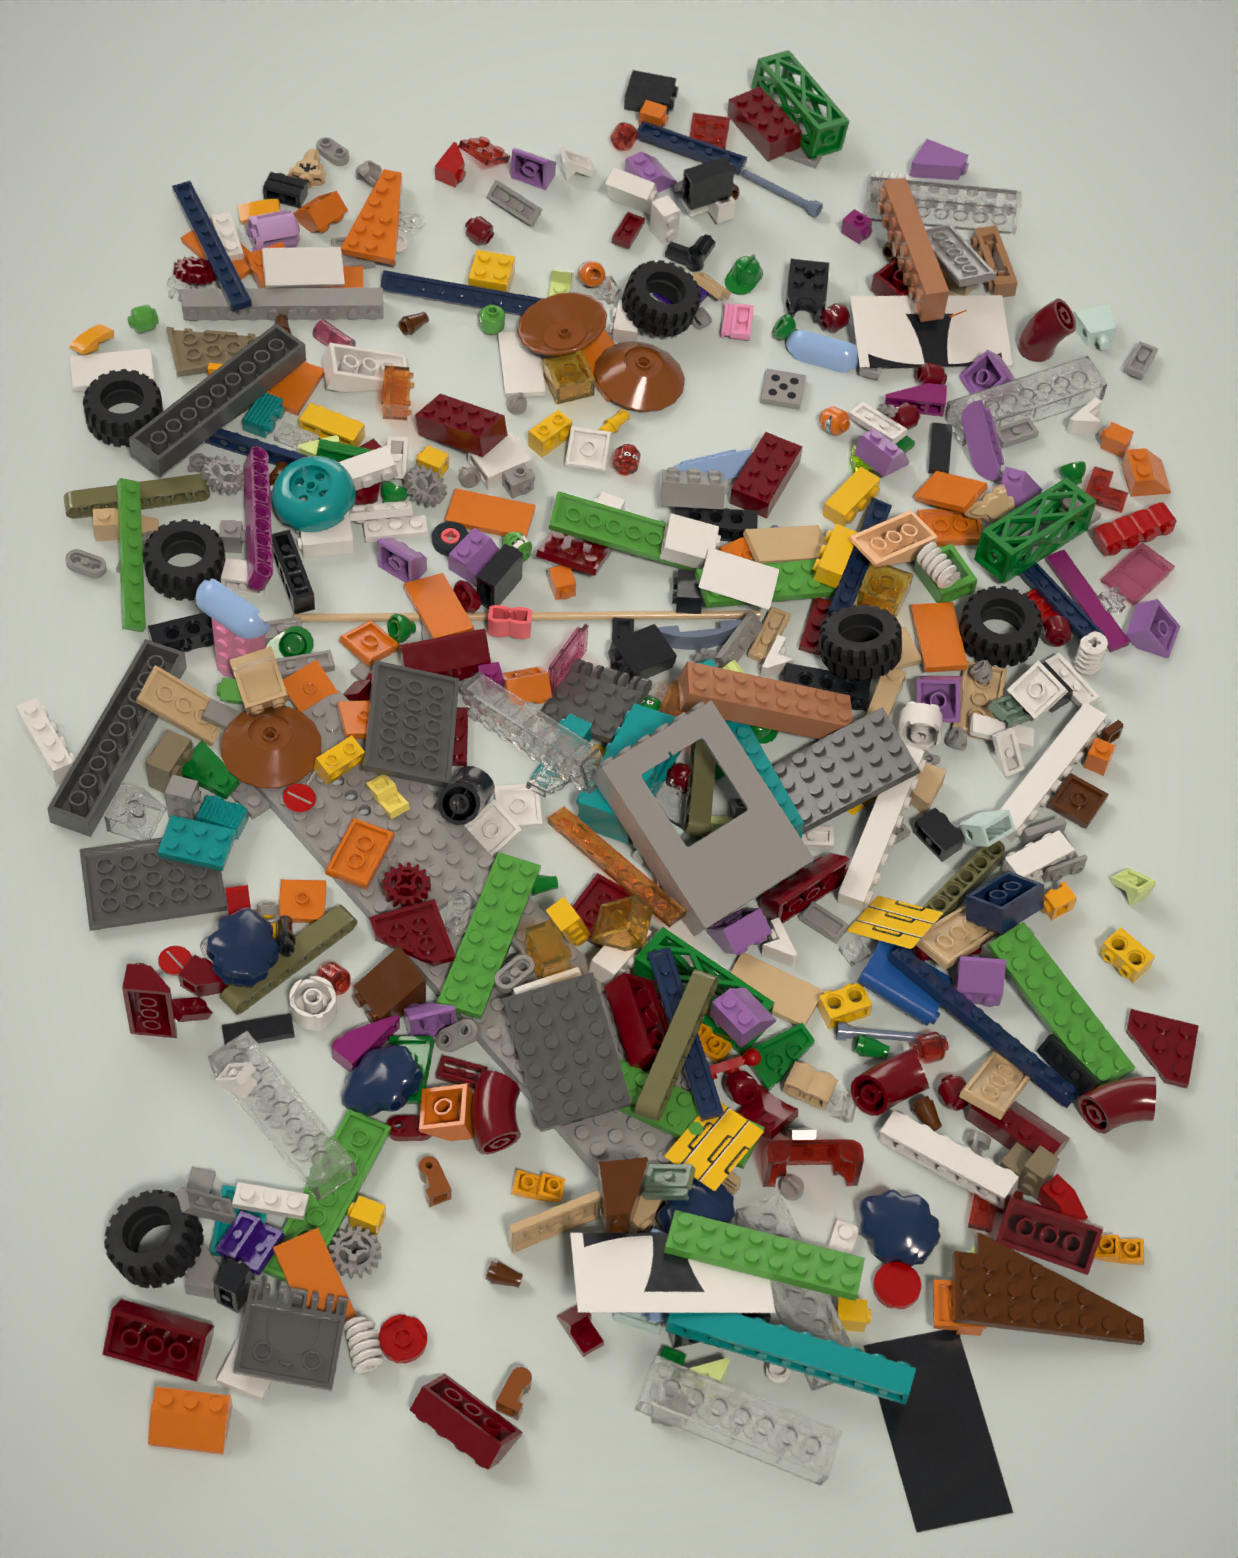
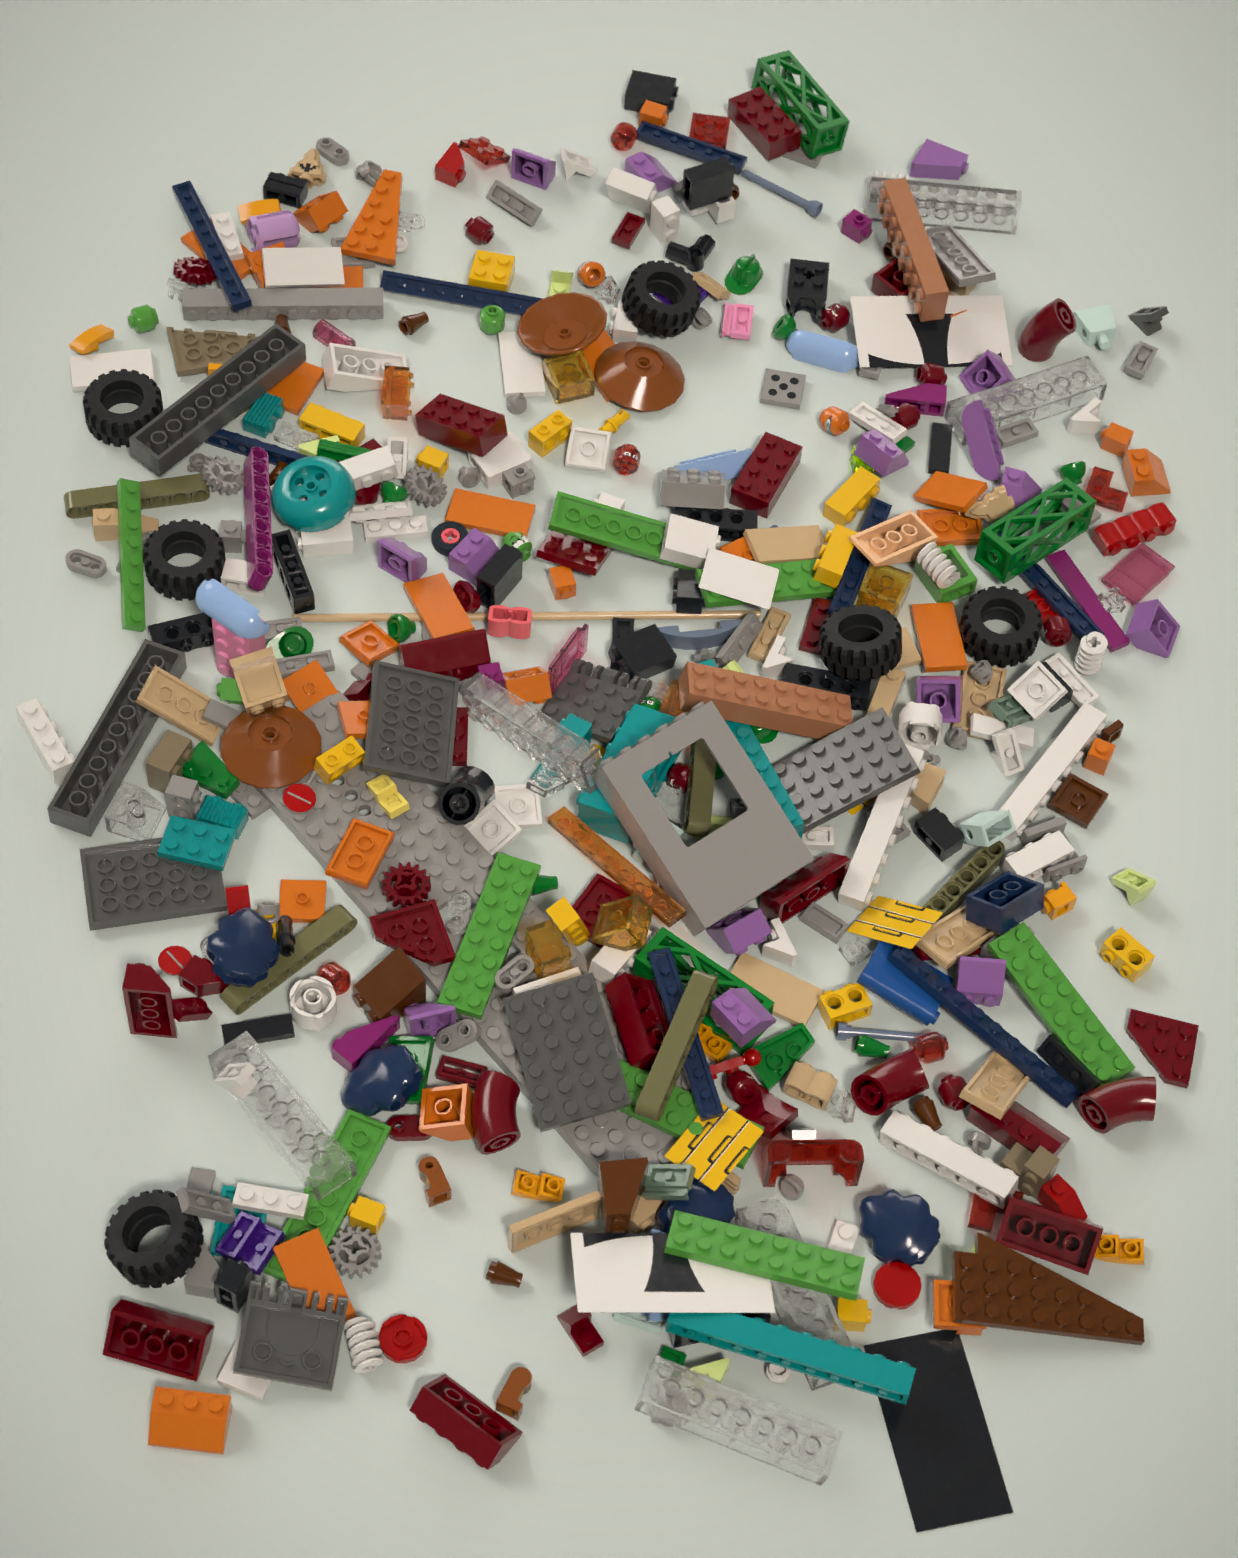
(983, 242): medium nougat brick -> none
(1149, 319): none -> dark grey slope

